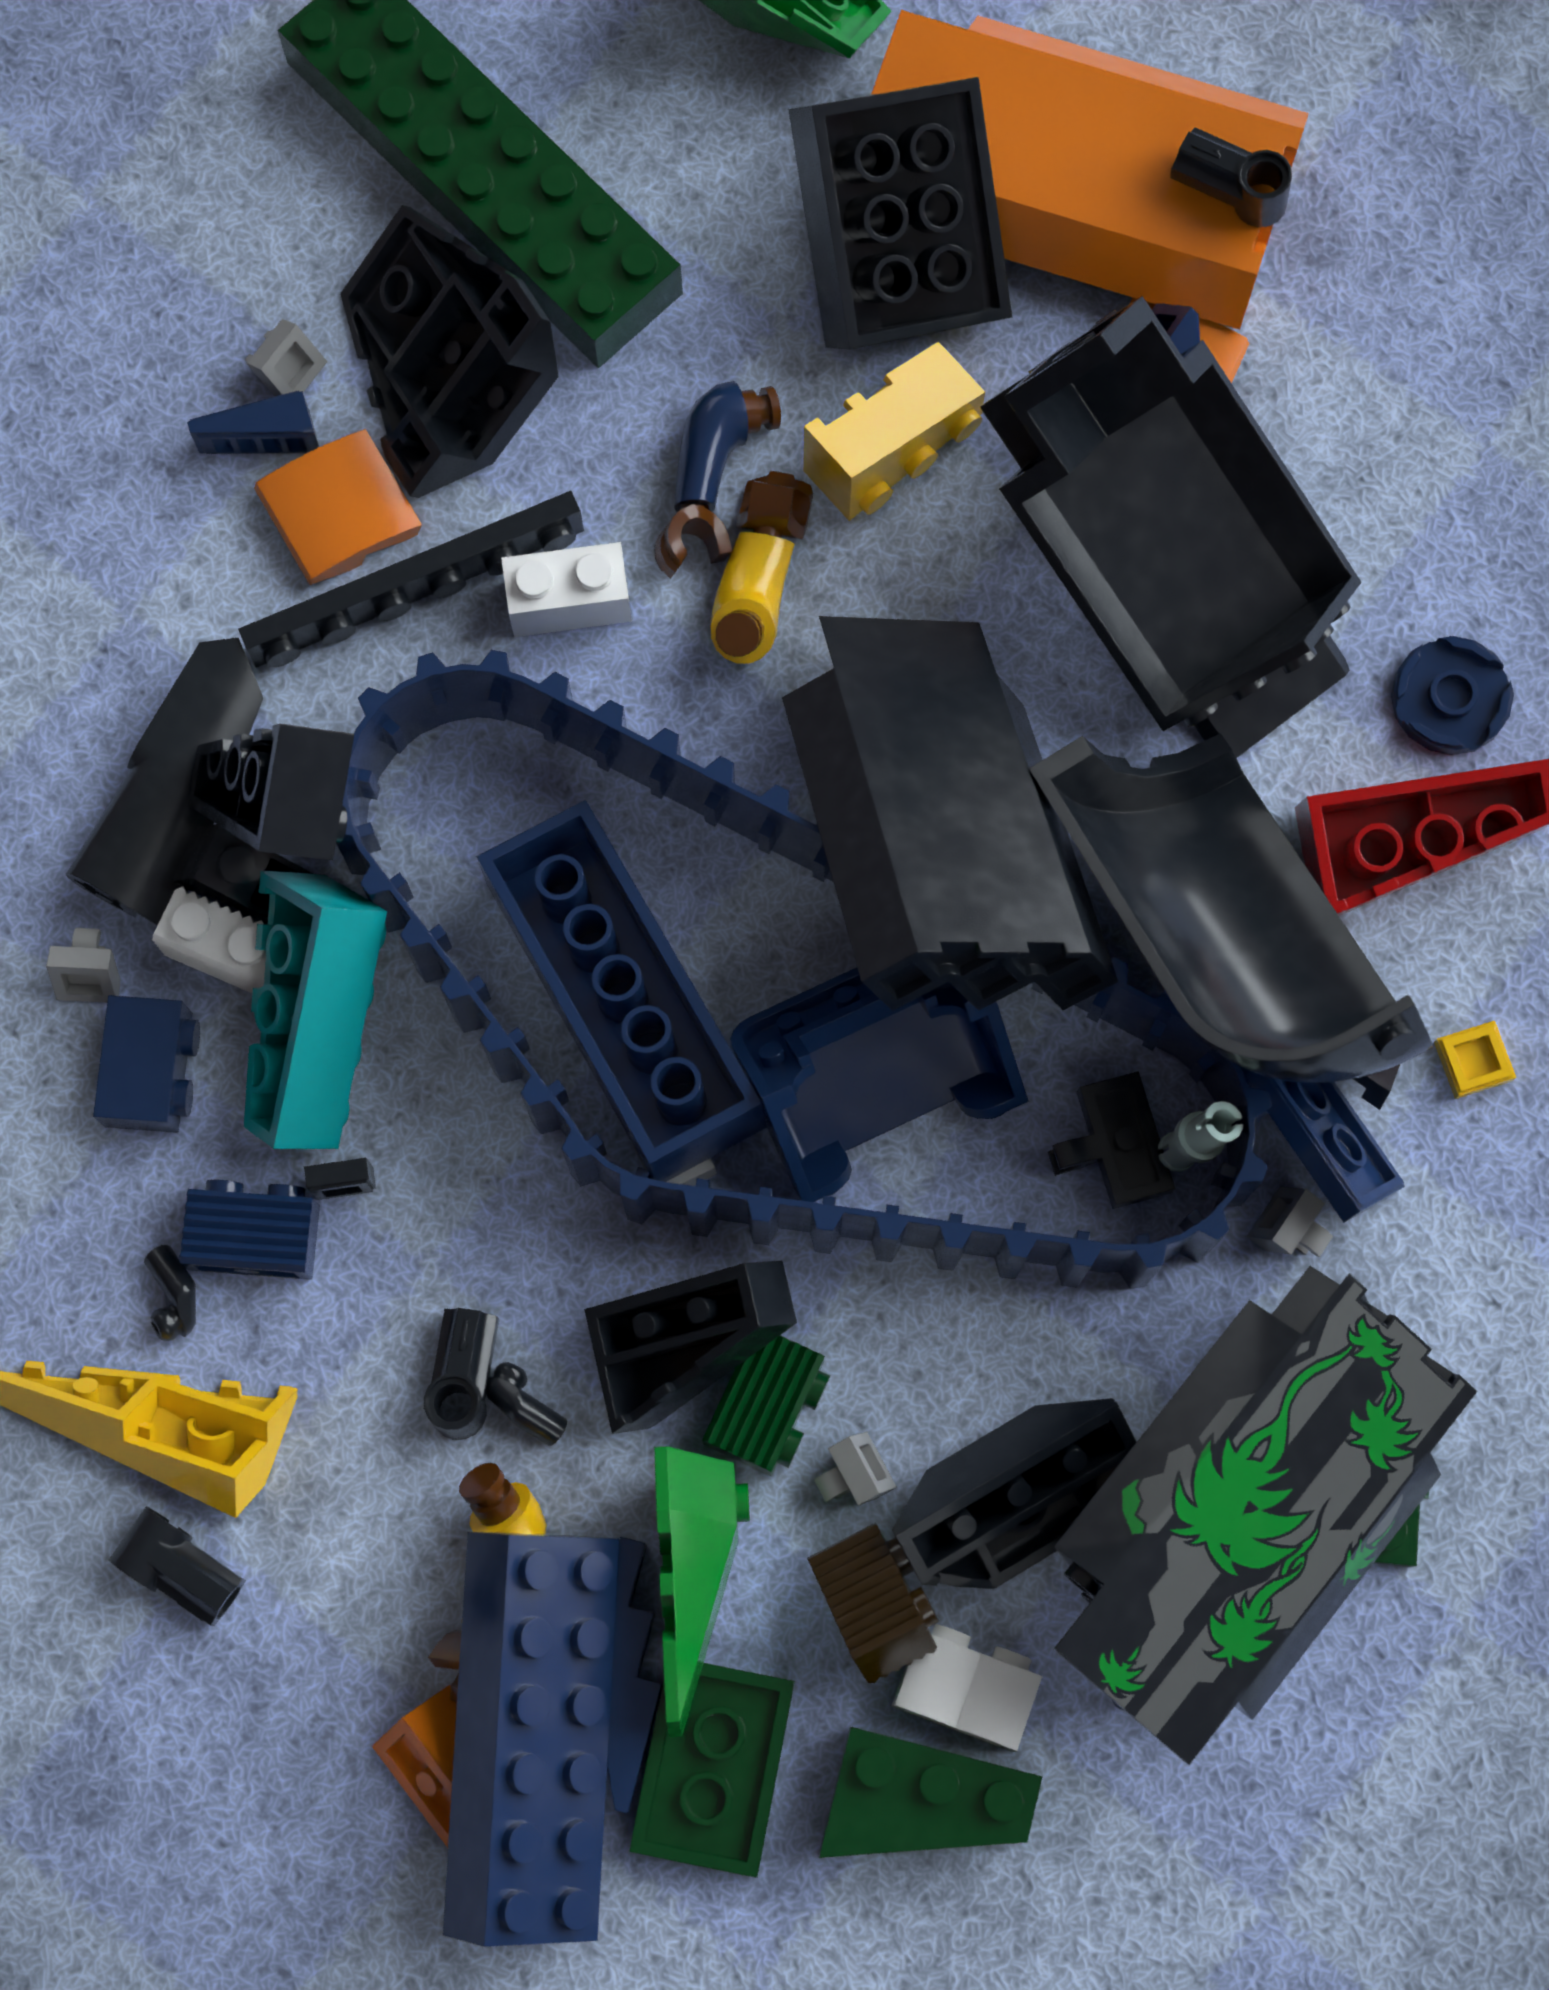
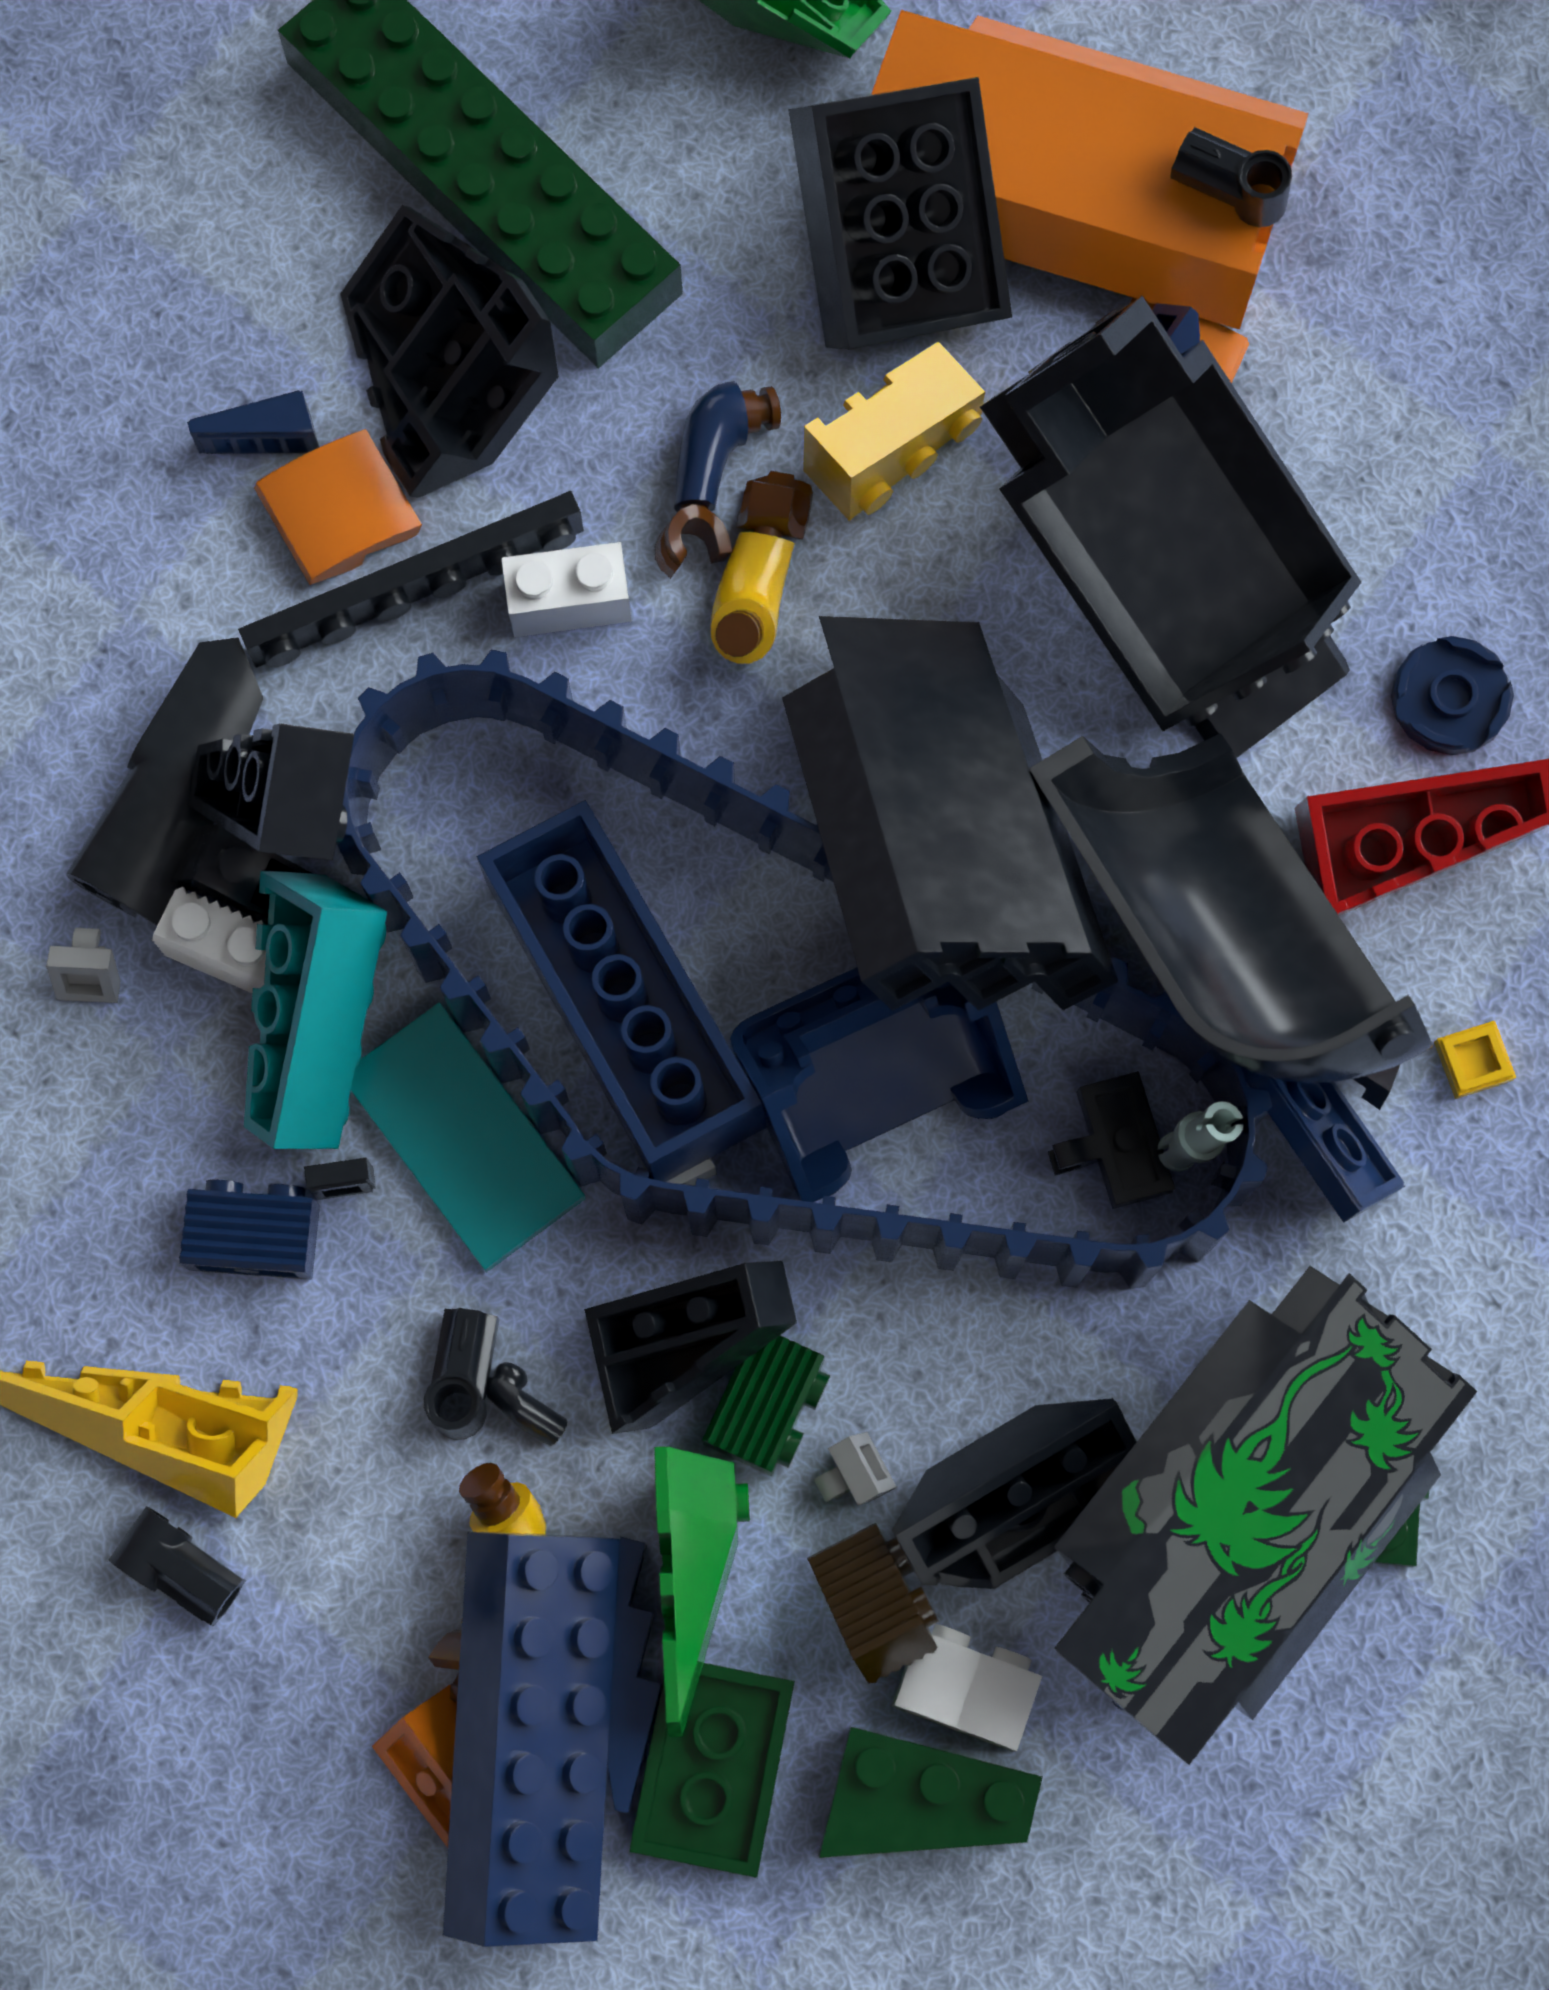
(145, 1064): dark blue brick -> none
(179, 1294): black arm -> none
(286, 359): light grey tile -> none
(463, 1137): none -> teal tile
(1290, 1223): light grey tile -> none

